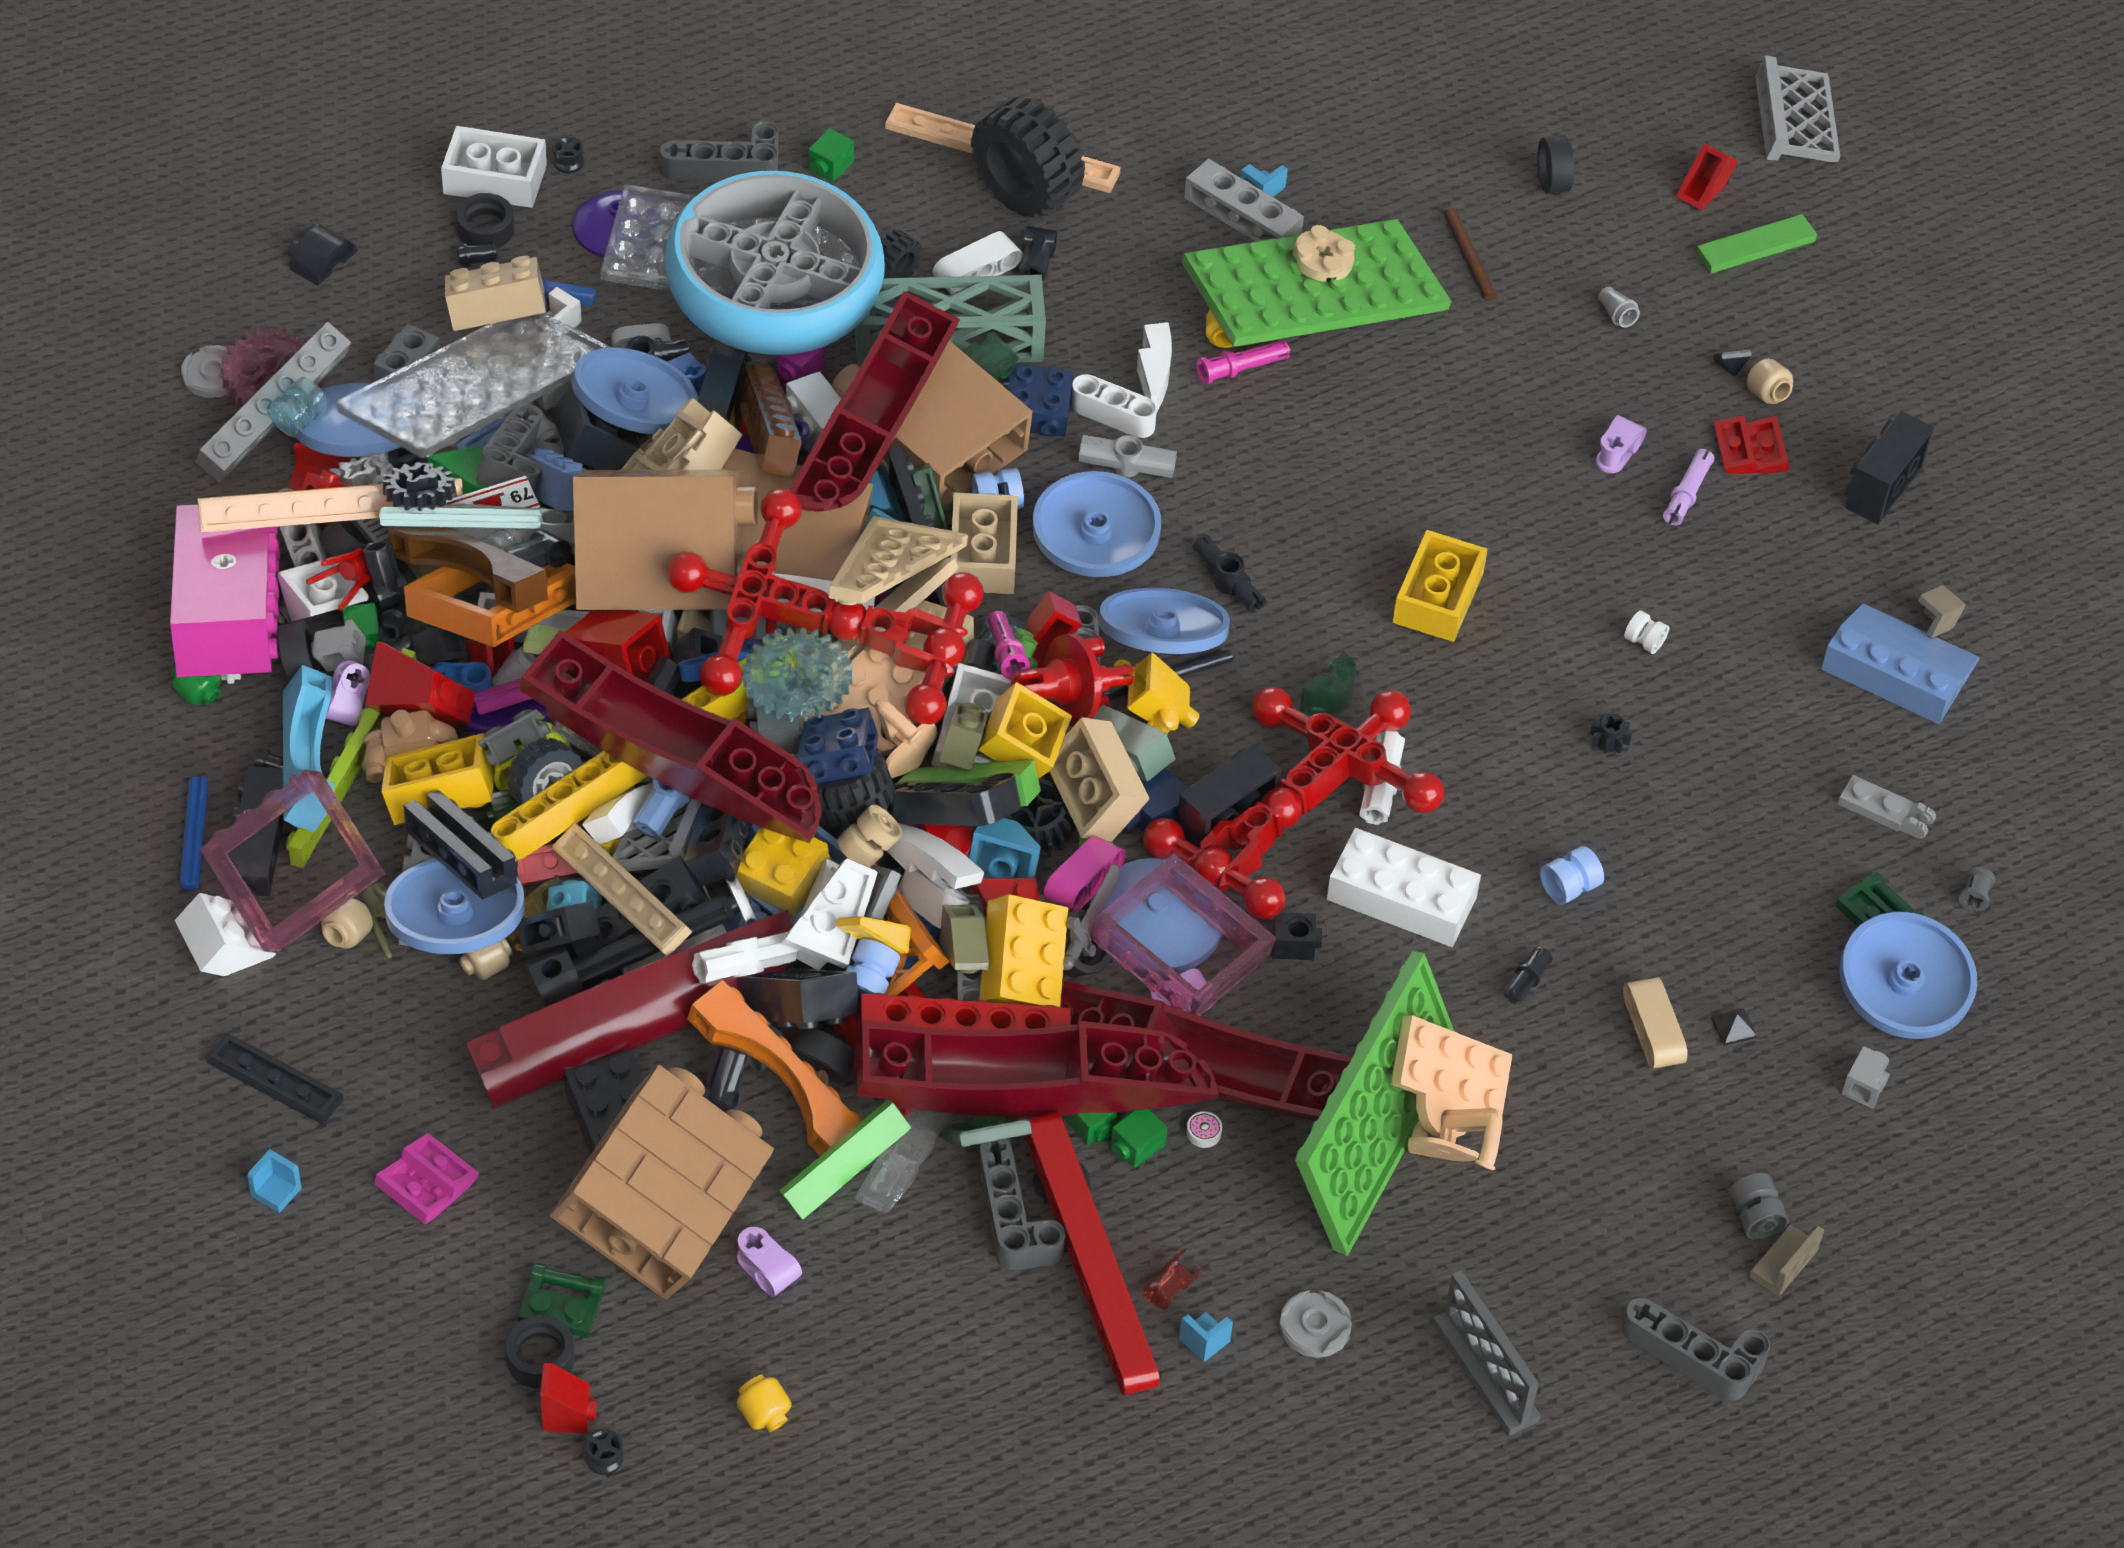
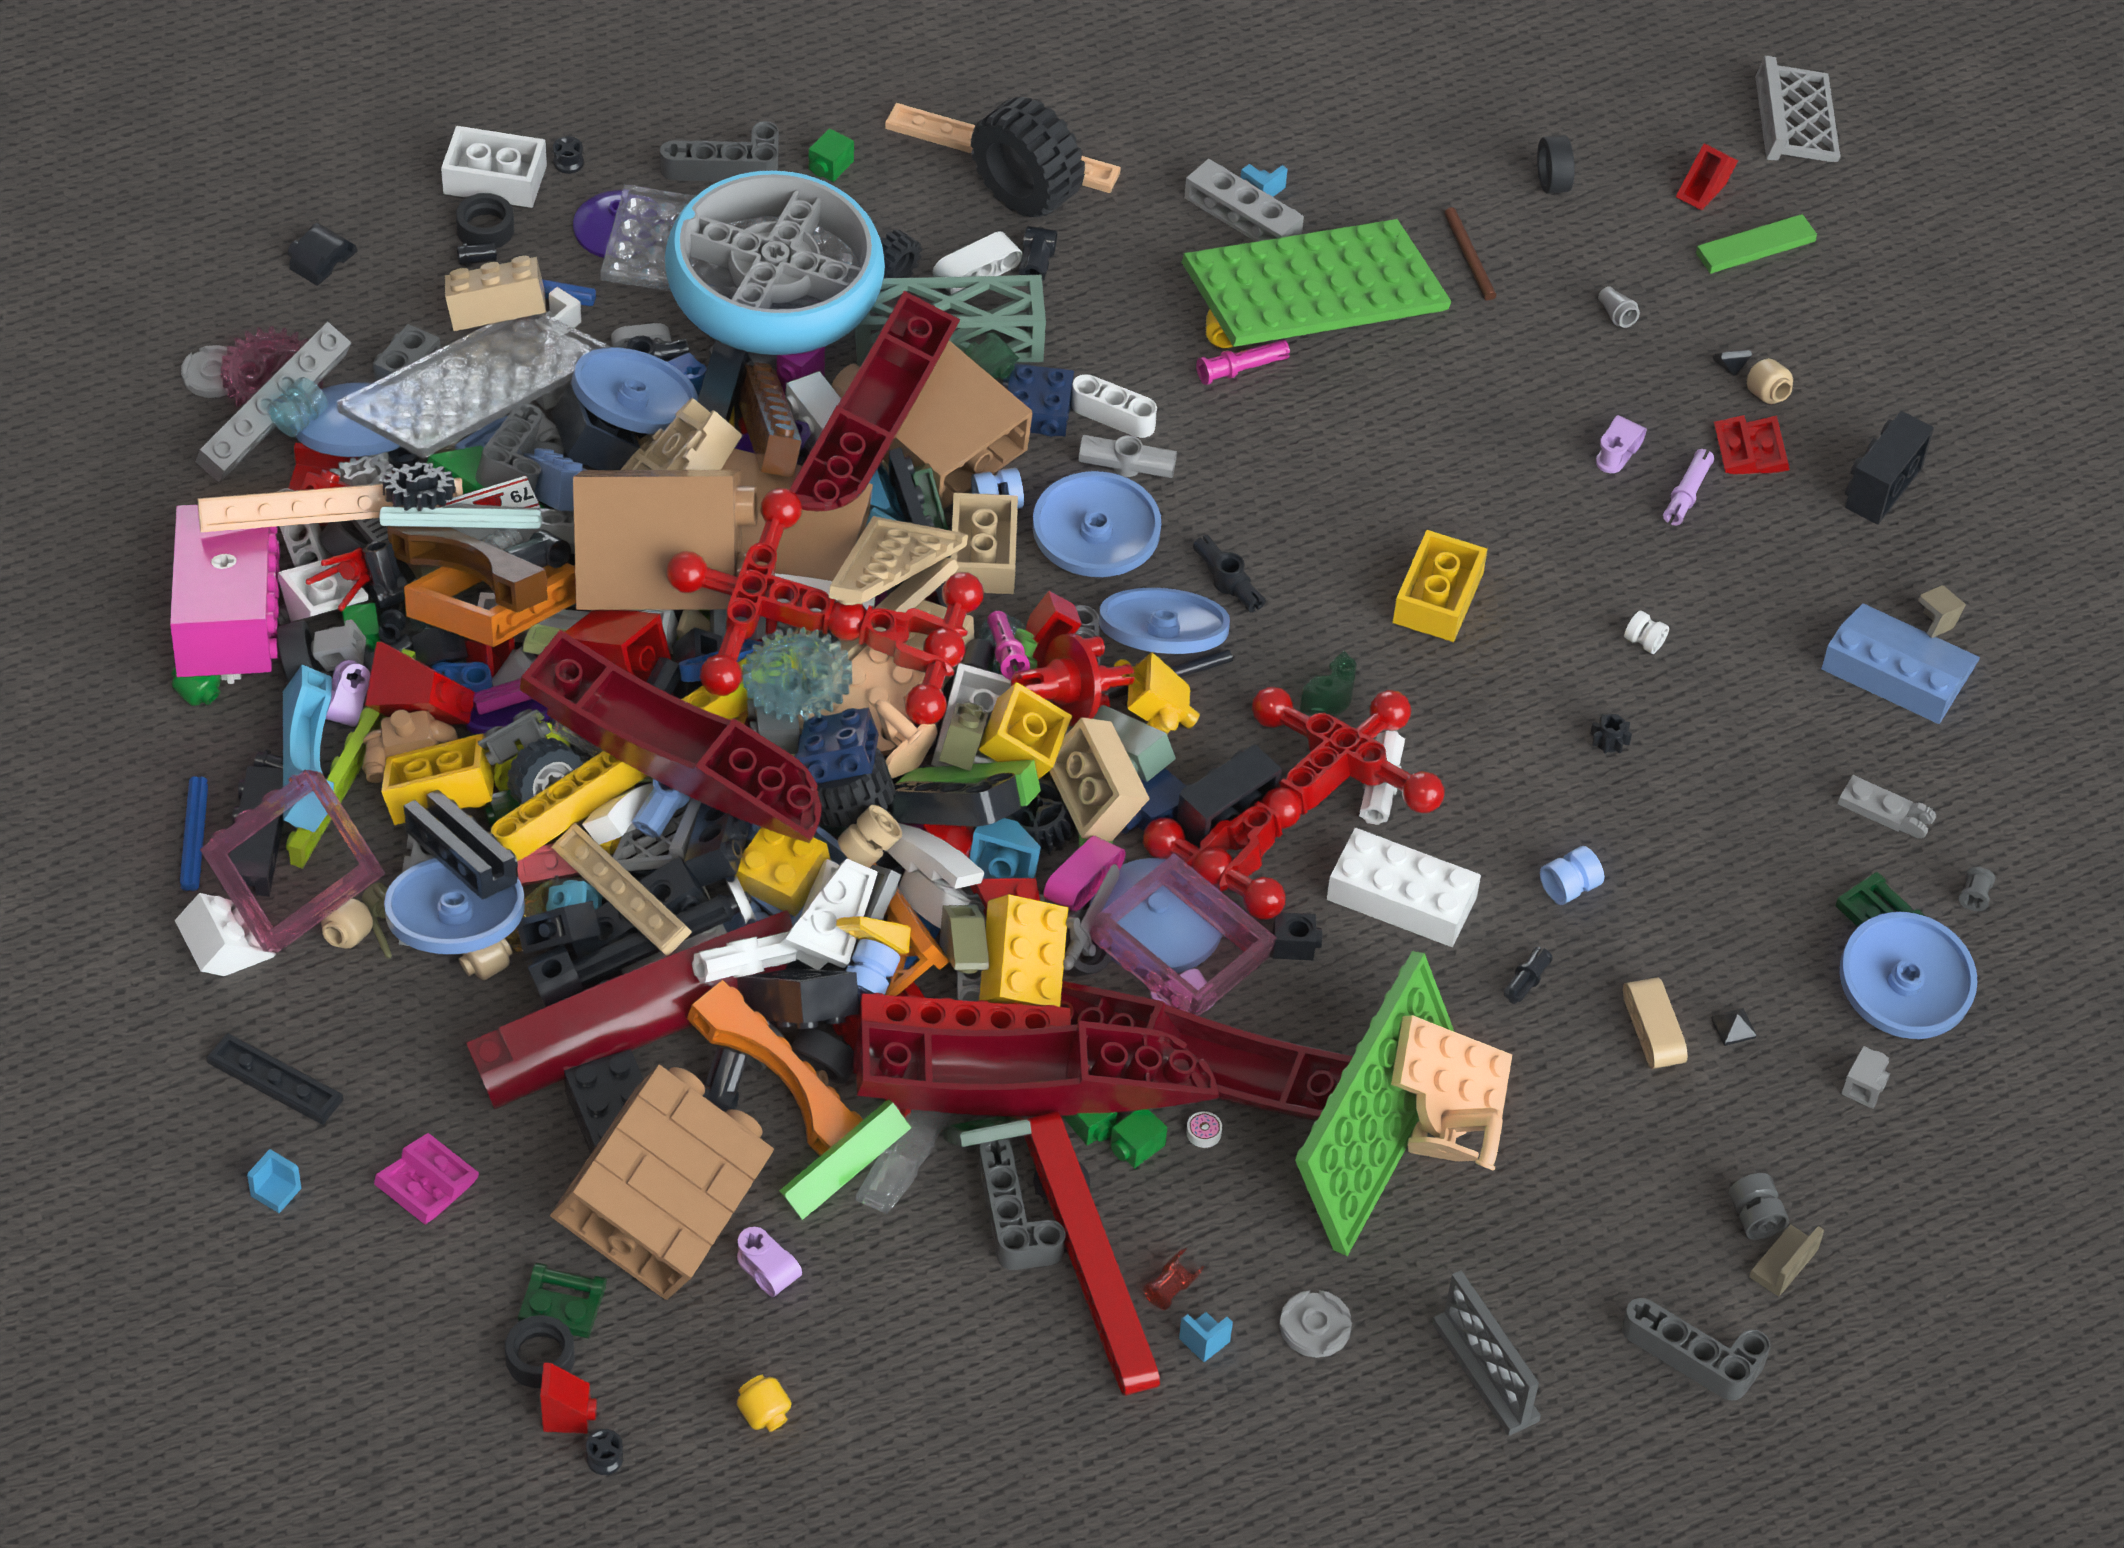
(1155, 361): white slope -> none
(1338, 253): tan plate -> none

